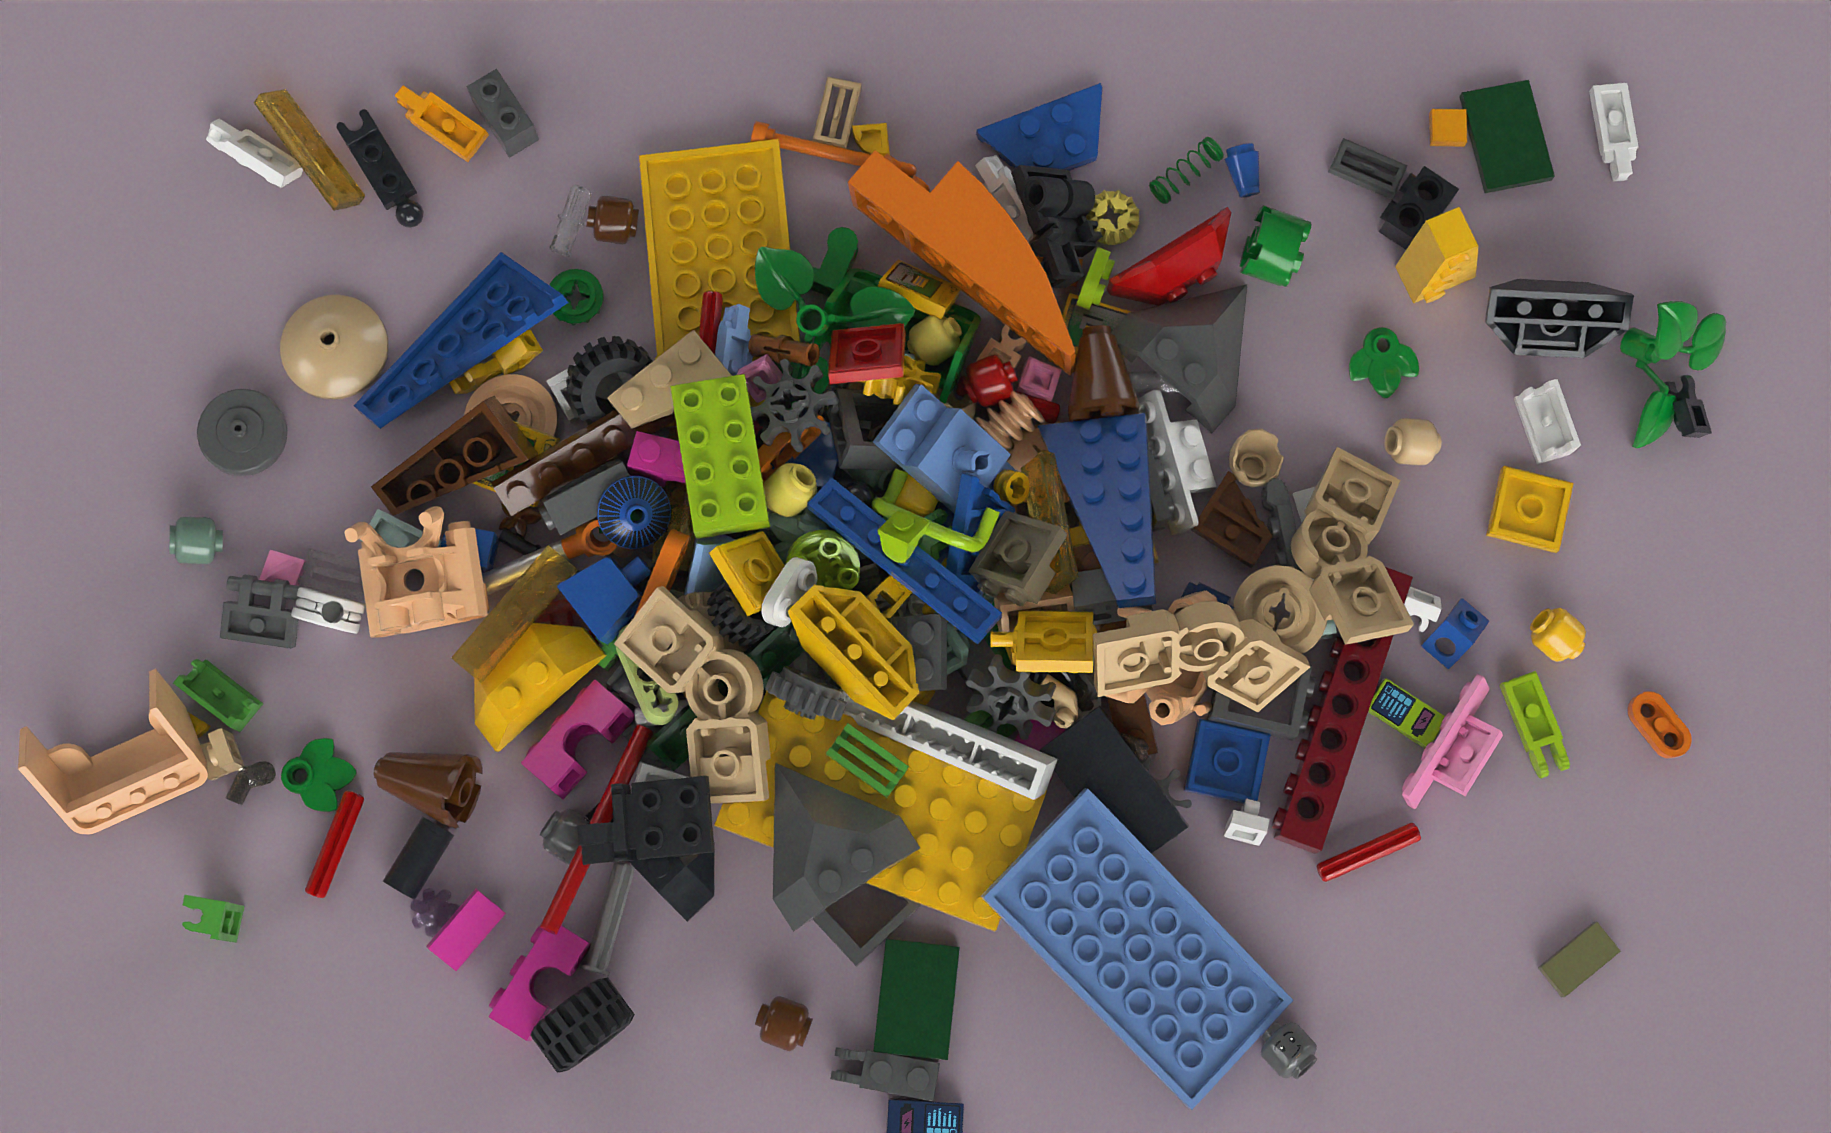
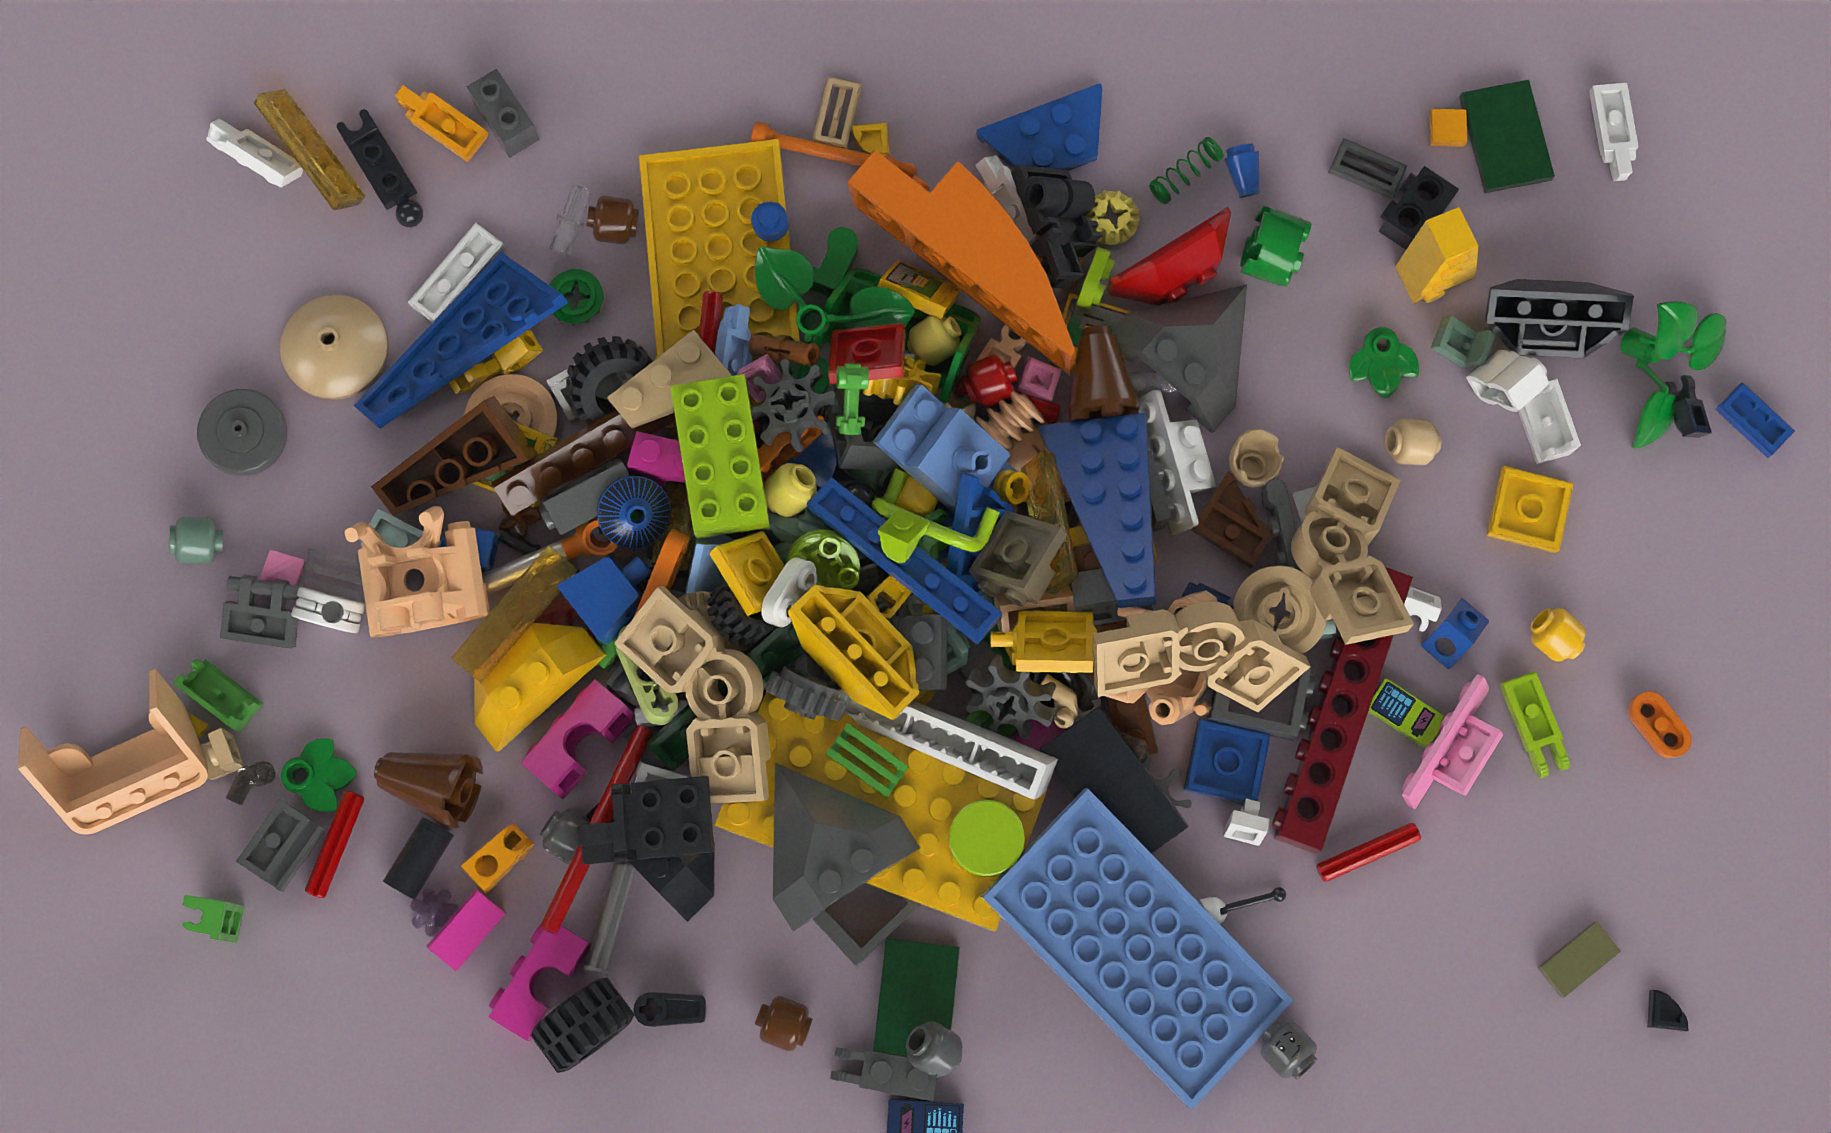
(281, 845): none -> dark grey plate
(456, 272): none -> white tile
(498, 857): none -> light orange leg
(676, 1009): none -> black piece
(770, 221): none -> blue wheel
(851, 379): none -> bright green bar
(934, 1049): none -> dark grey head
(986, 838): none -> lime tile
(1219, 909): none -> hinge
(1462, 343): none -> sand green bracket
(1508, 380): none -> white brick
(1665, 1012): none -> black tile
(1755, 420): none -> blue plate

